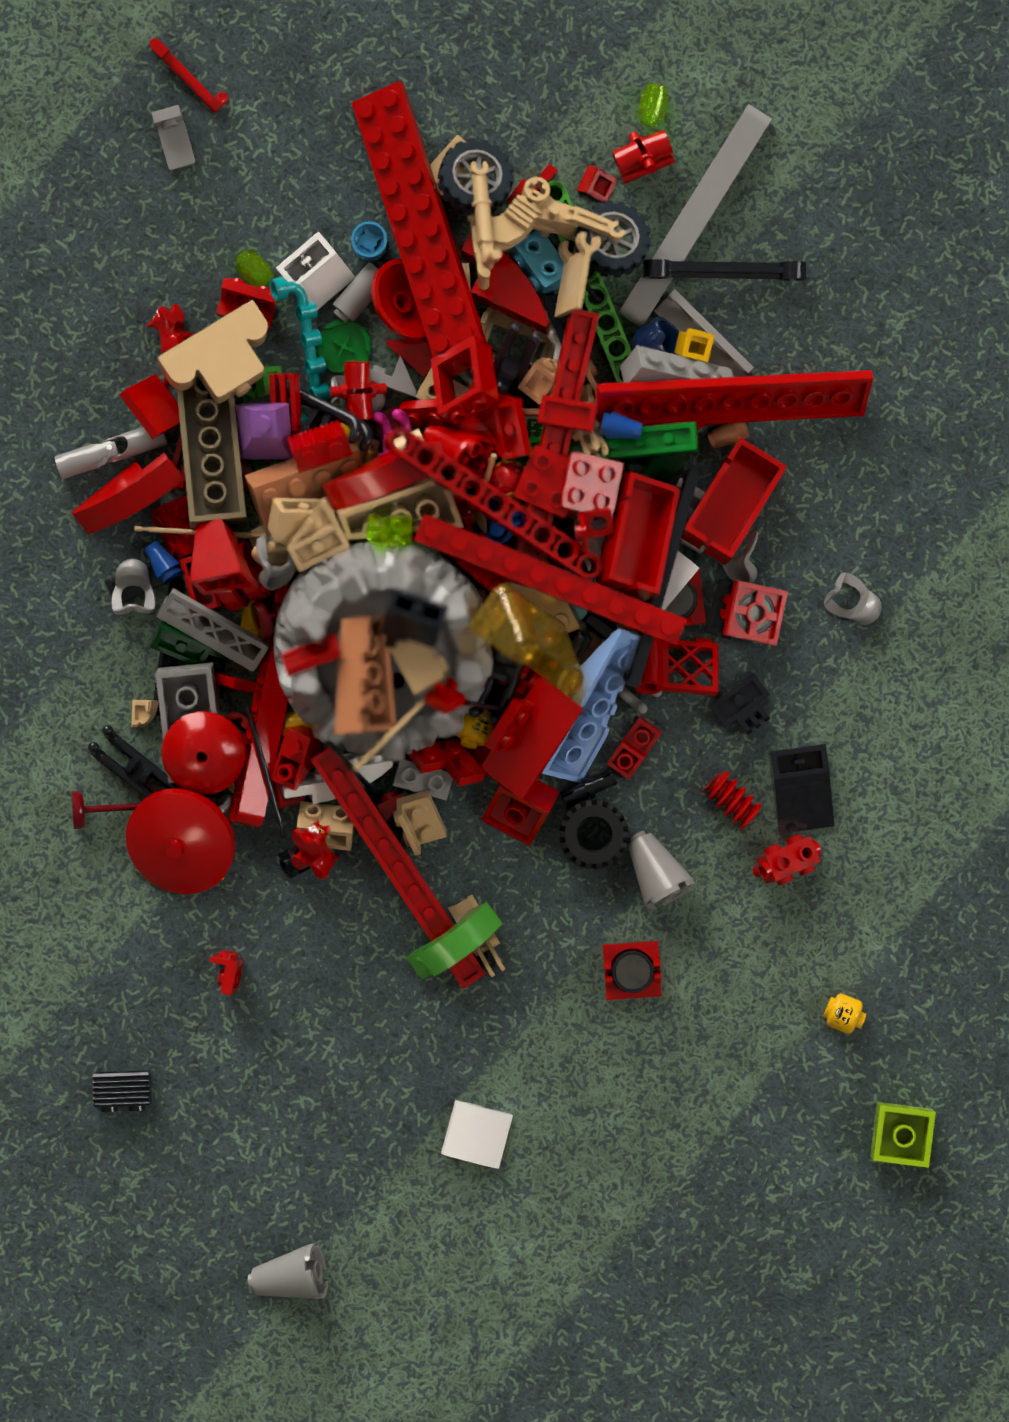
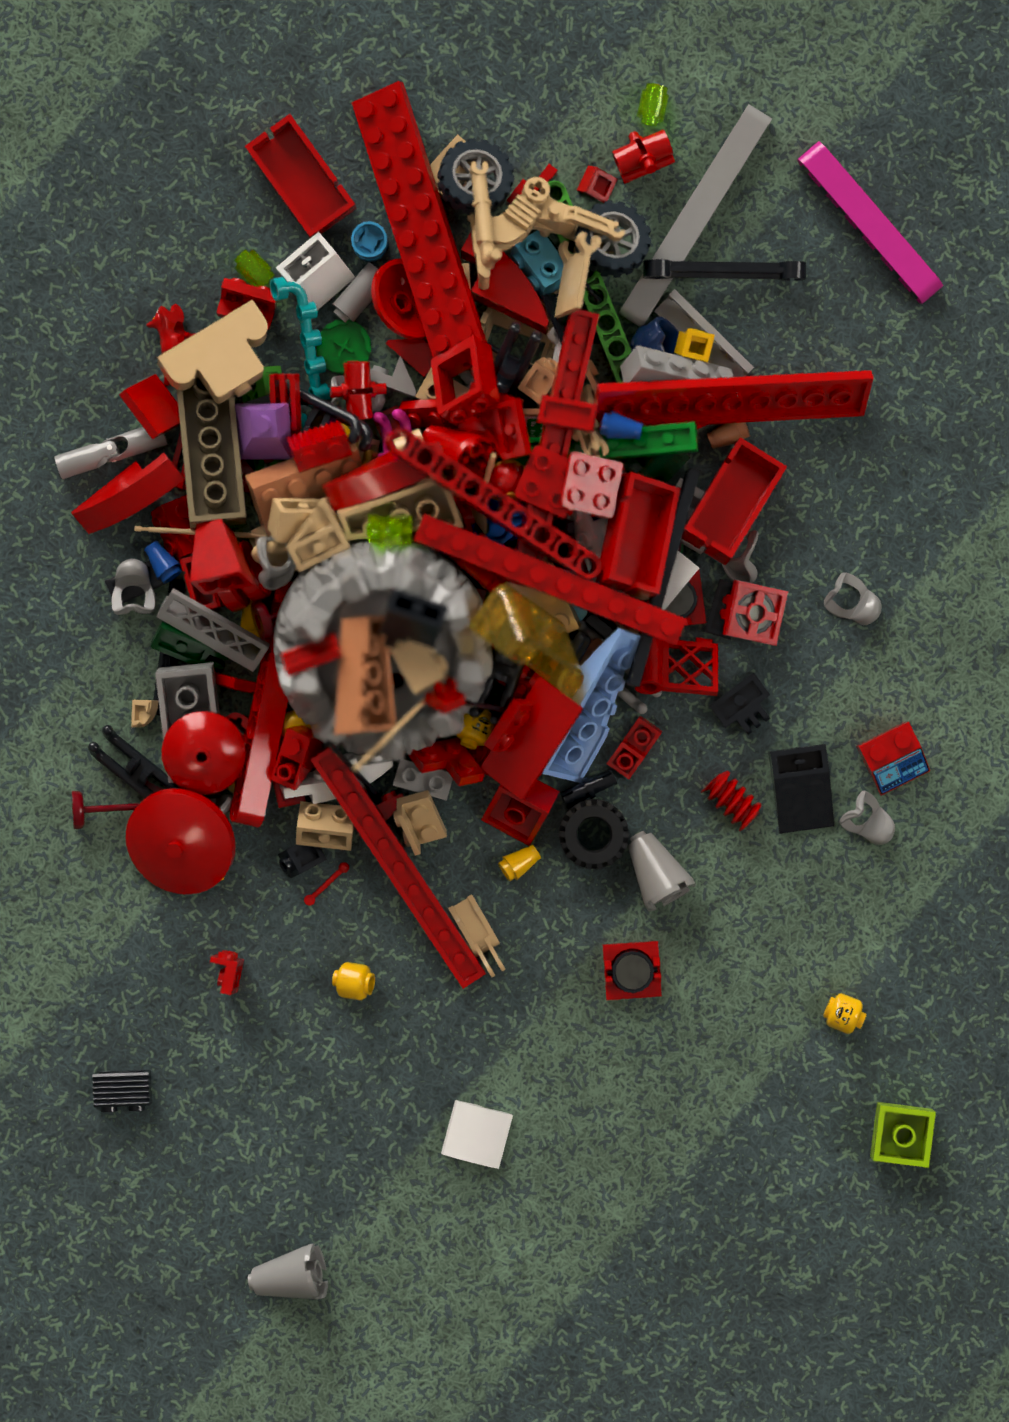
(164, 54): red hinge -> none
(174, 137): light grey bracket -> none
(265, 771): black piece -> none
(300, 177): none -> red piece
(310, 899): none -> red hinge
(314, 850): red animal -> none
(353, 981): none -> yellow head
(455, 943): bright green arch -> none
(519, 862): none -> yellow cone
(586, 531): red bracket -> none
(781, 862): red brick -> none
(869, 219): none -> dark pink beam
(877, 829): none -> light grey piece
(894, 757): none -> red slope

